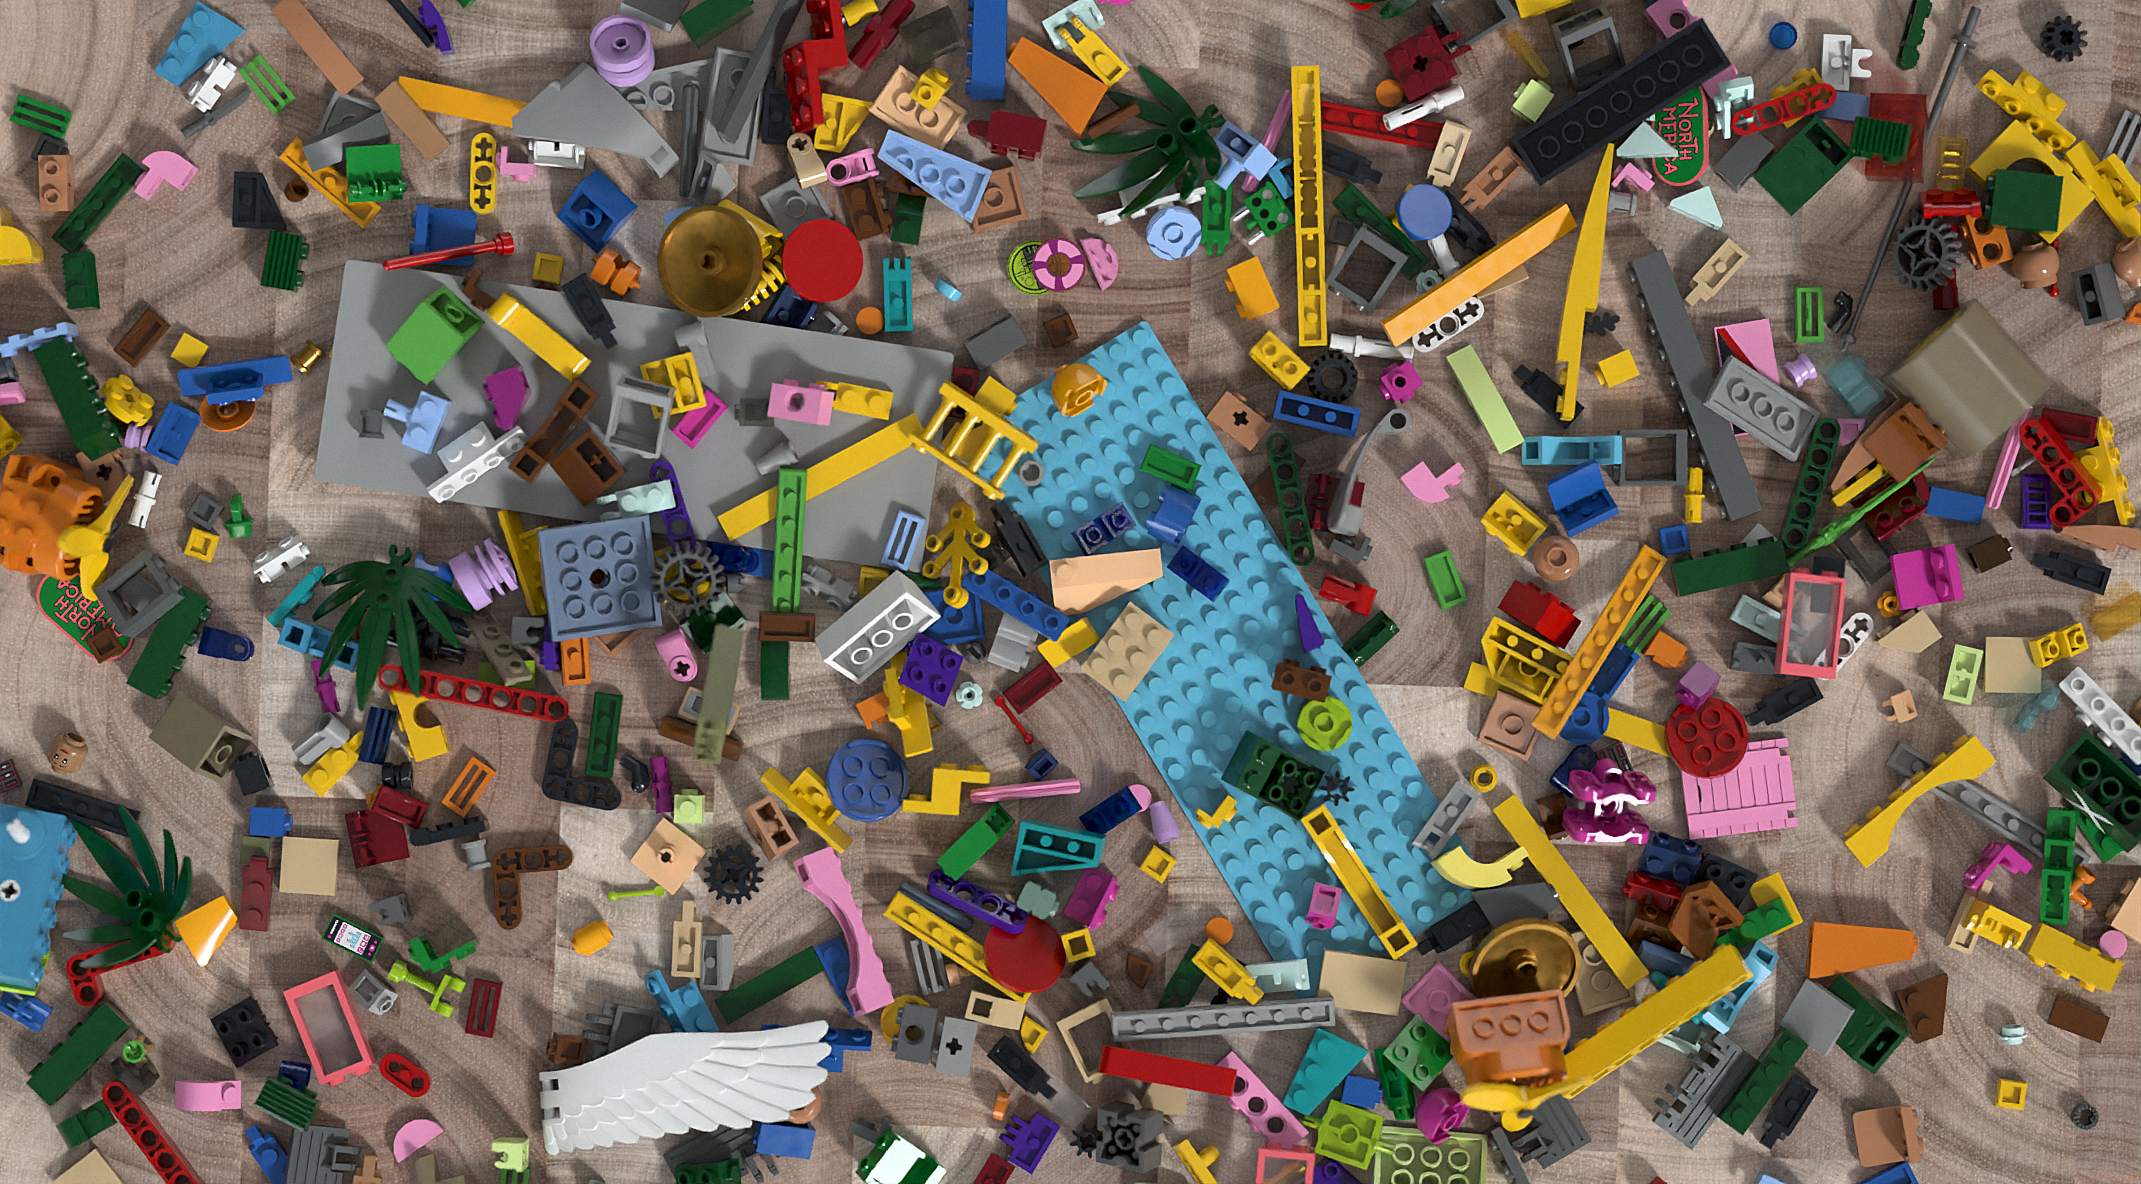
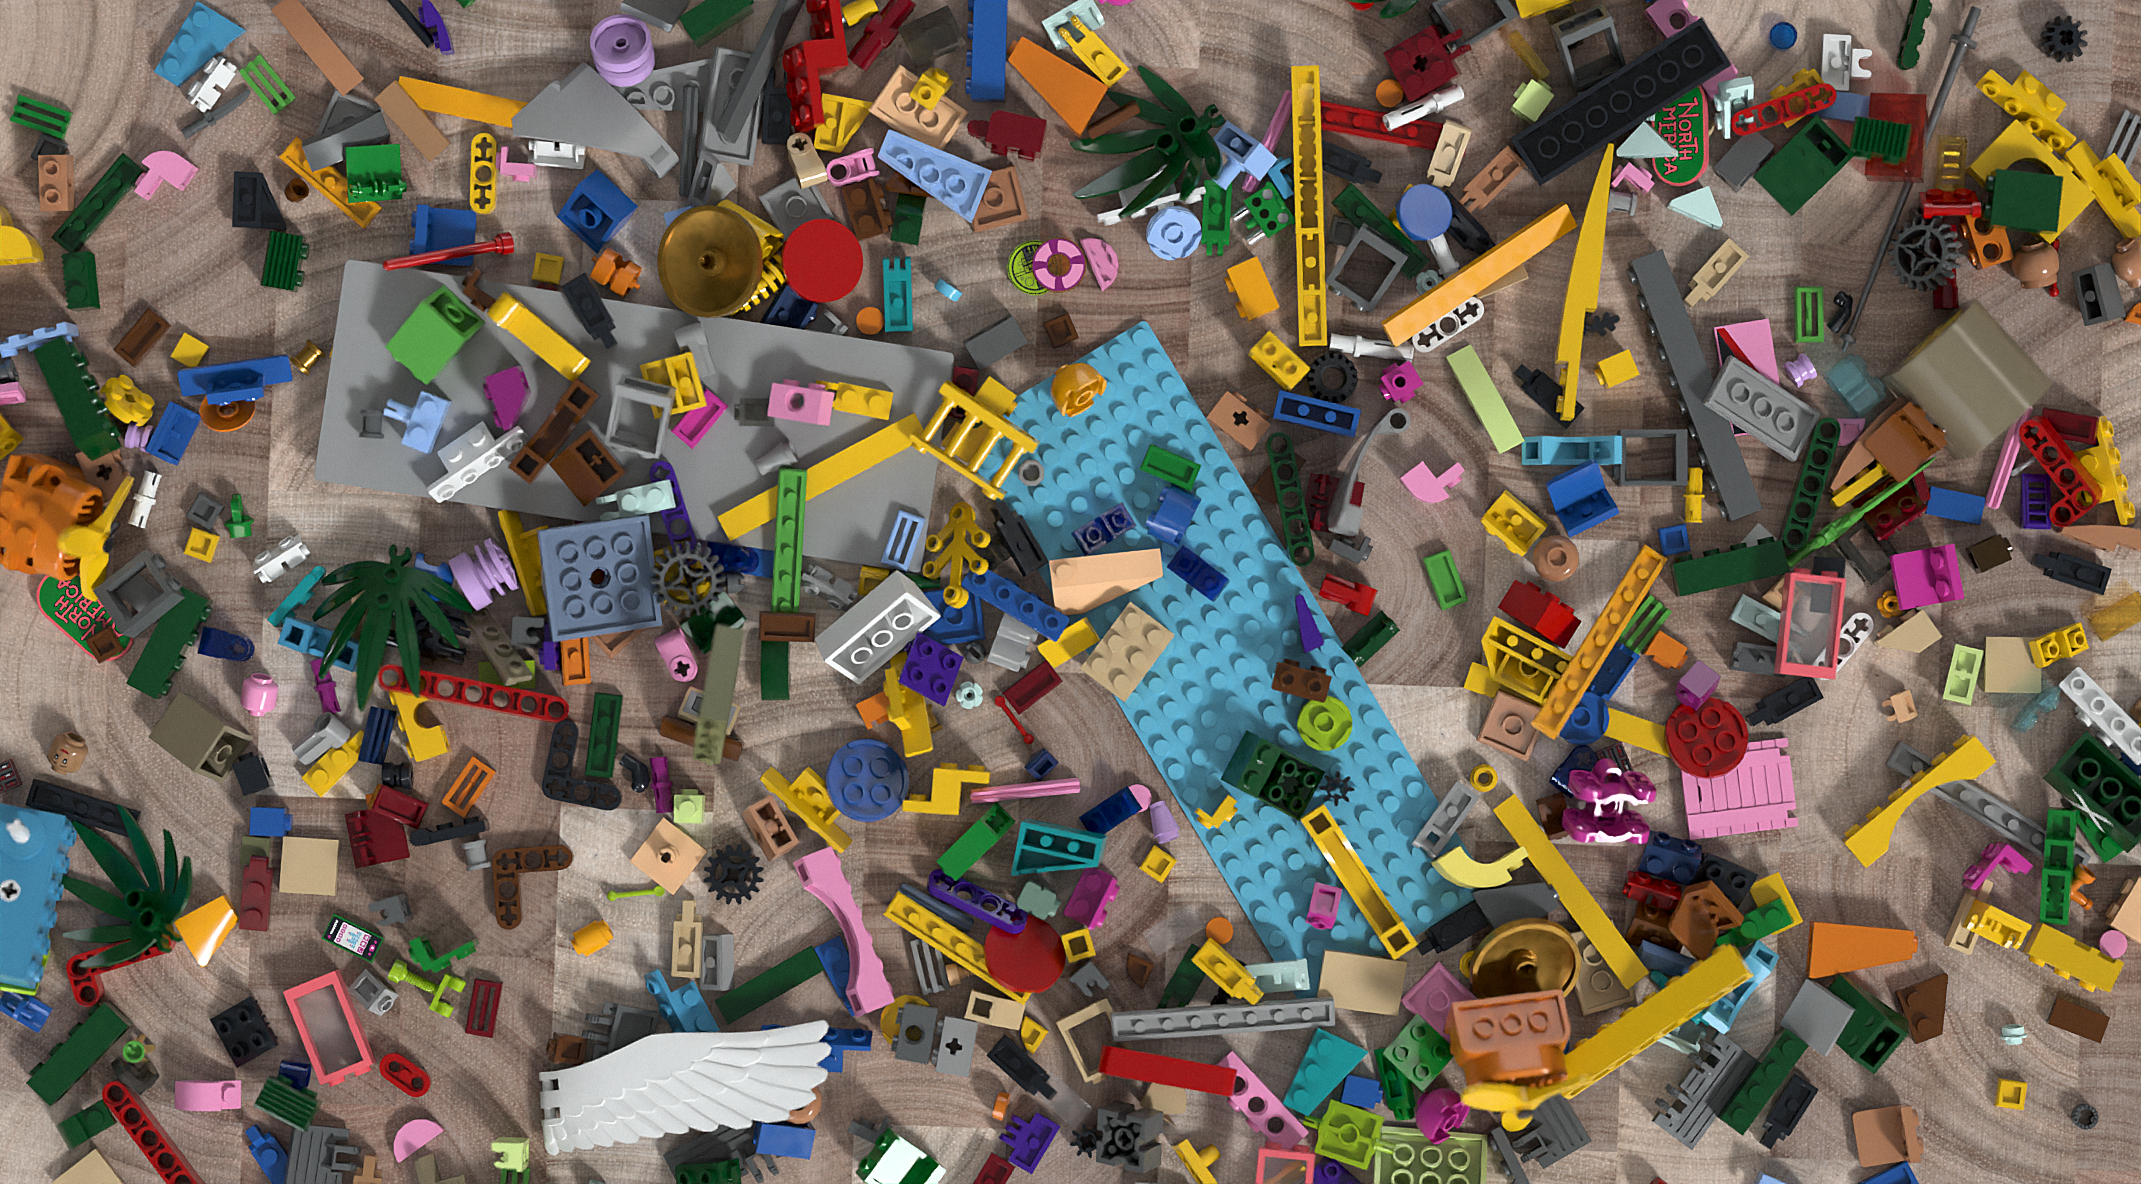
(259, 694): none -> bright pink head

